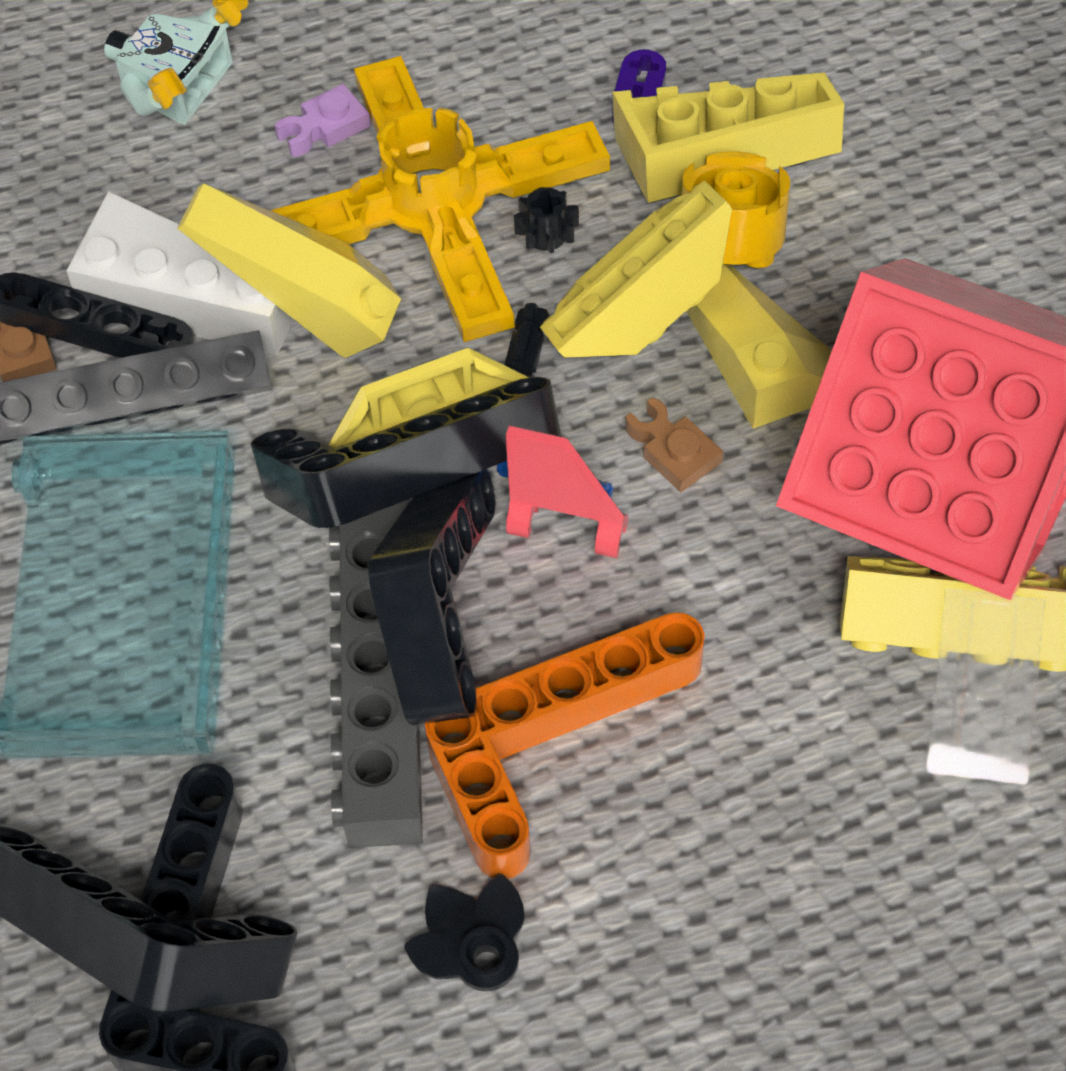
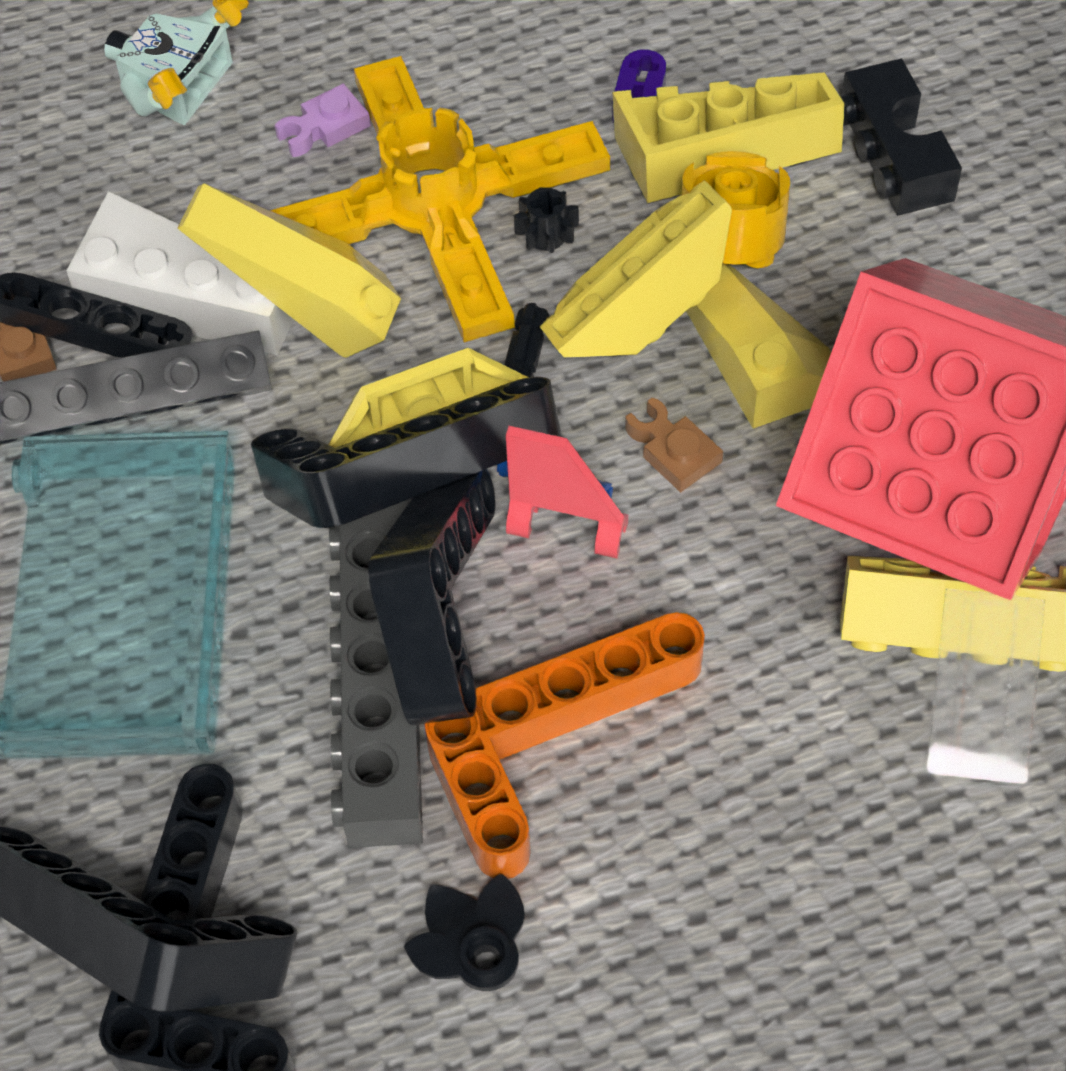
(907, 167): none -> black arch

